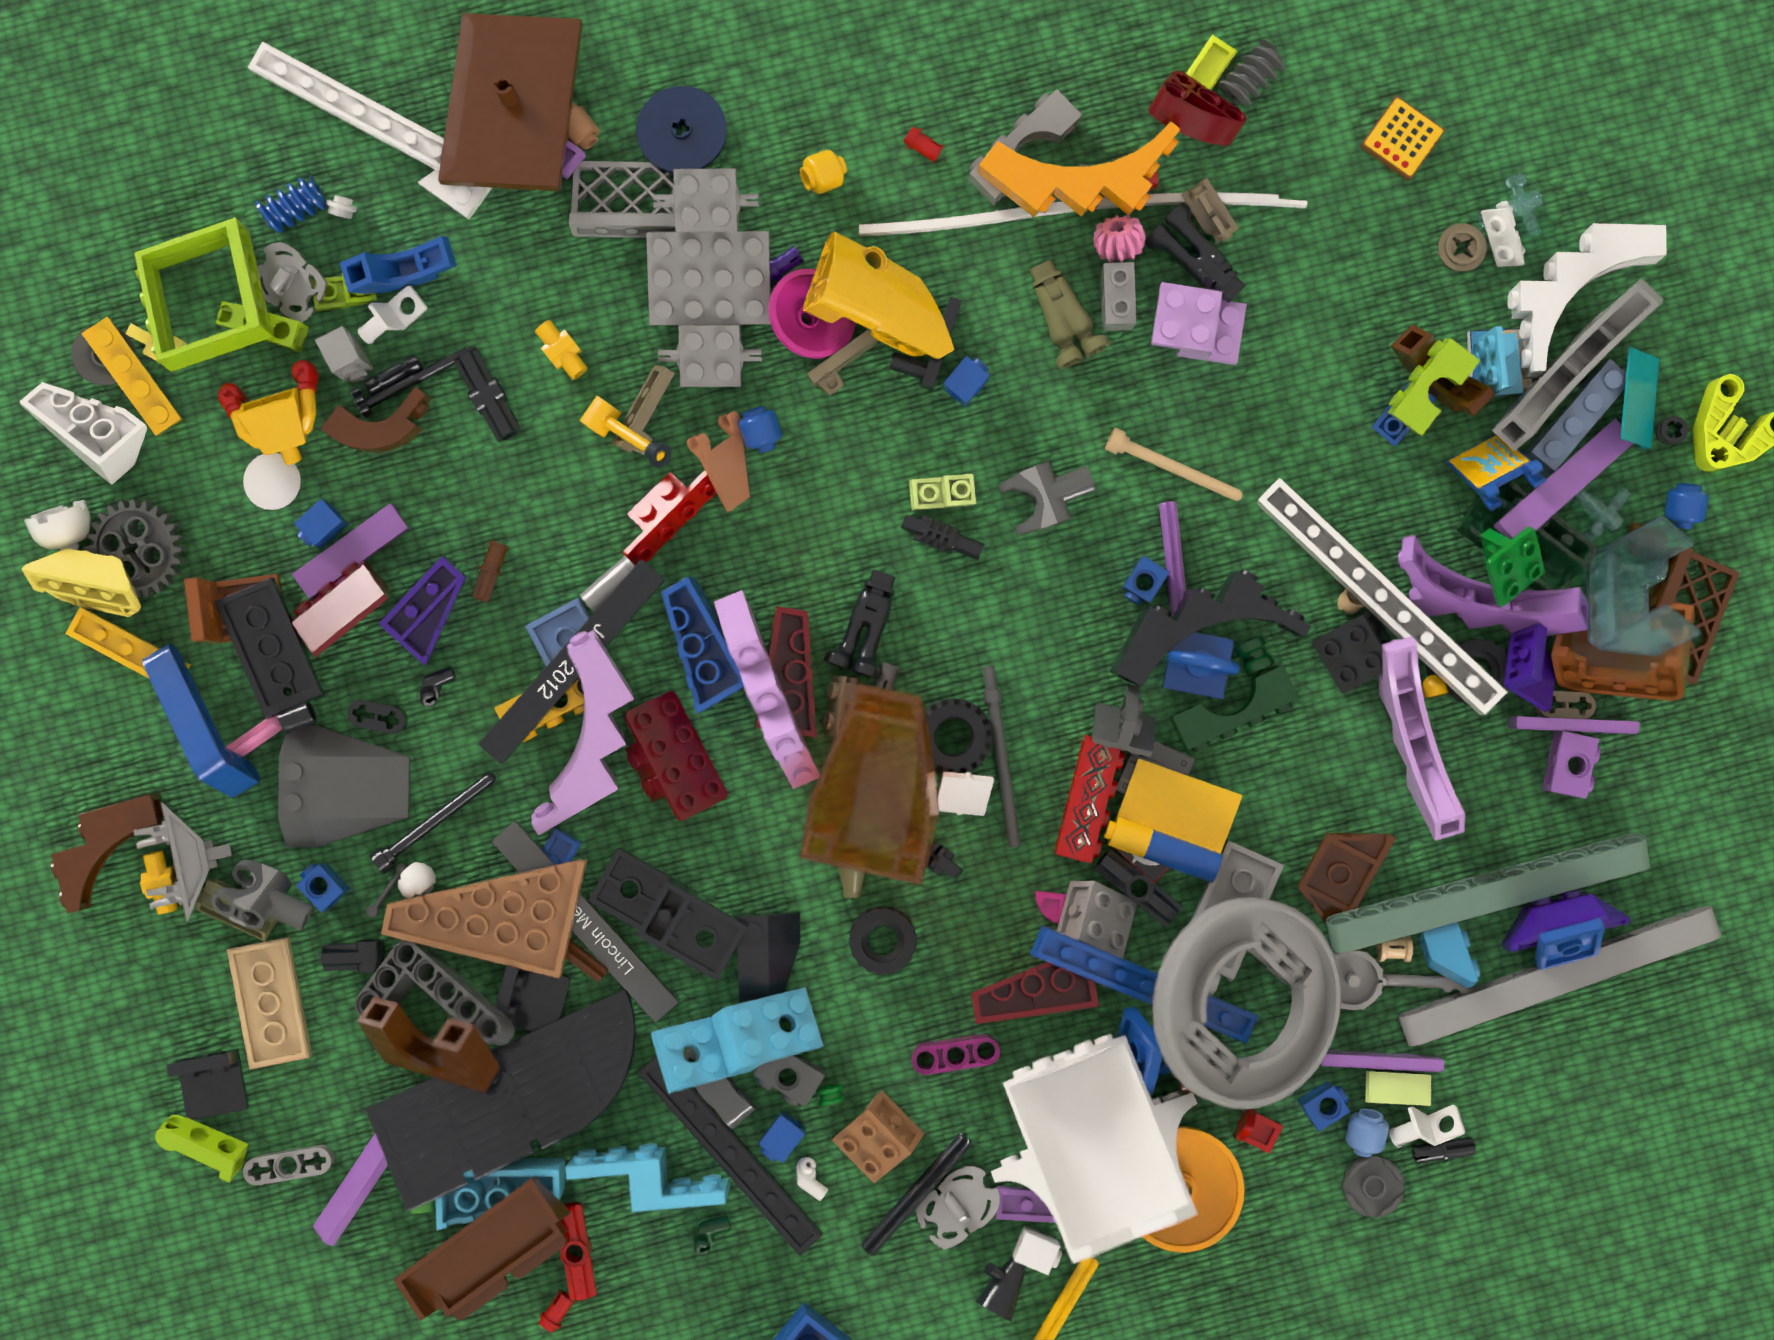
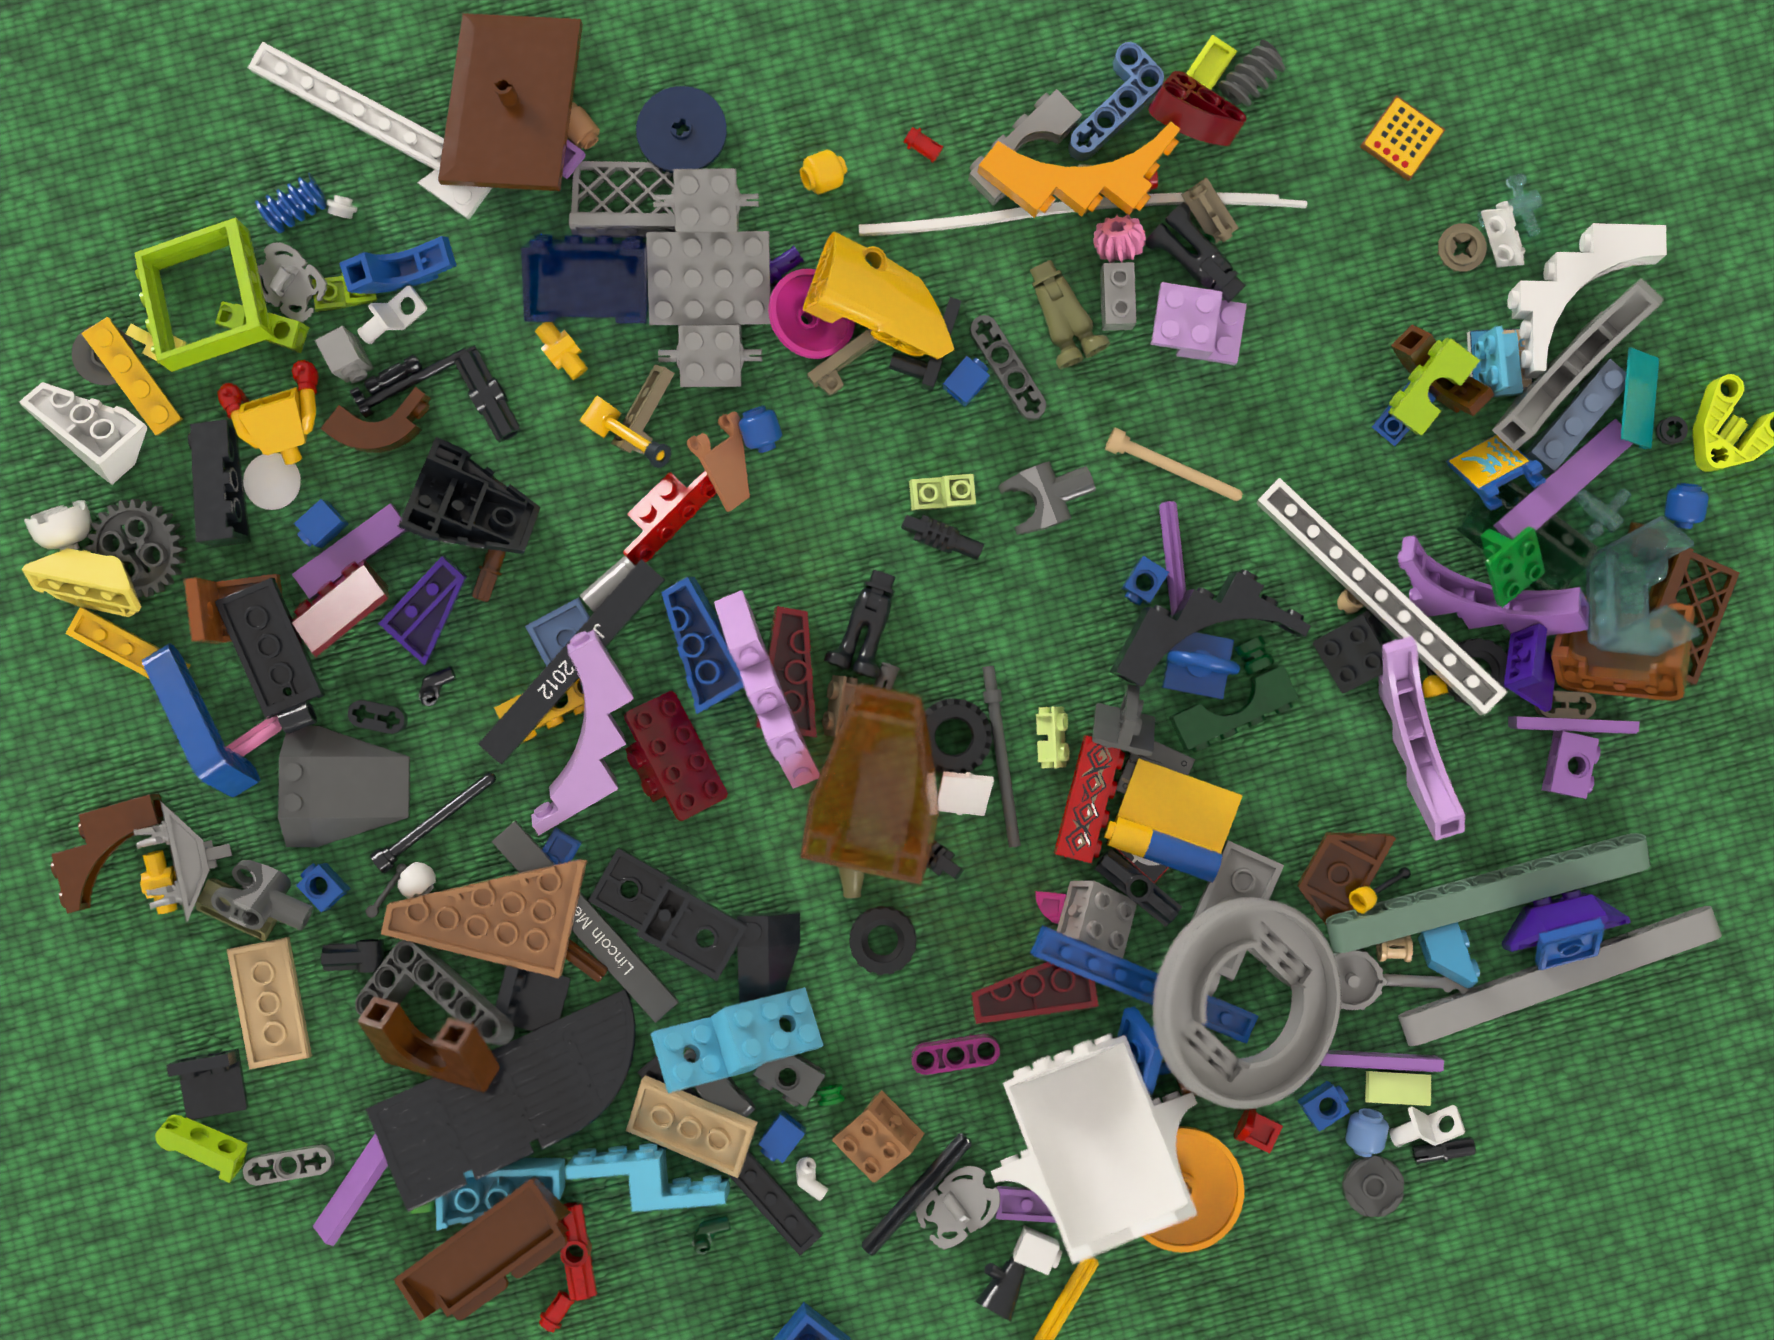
(218, 485): none -> black wedge
(467, 504): none -> black wedge
(585, 278): none -> clear blue windscreen
(691, 1126): none -> tan tile
(1003, 370): none -> dark grey beam
(1054, 723): none -> yellowish green hinge
(1112, 108): none -> medium blue beam
(1365, 898): none -> yellow hinge

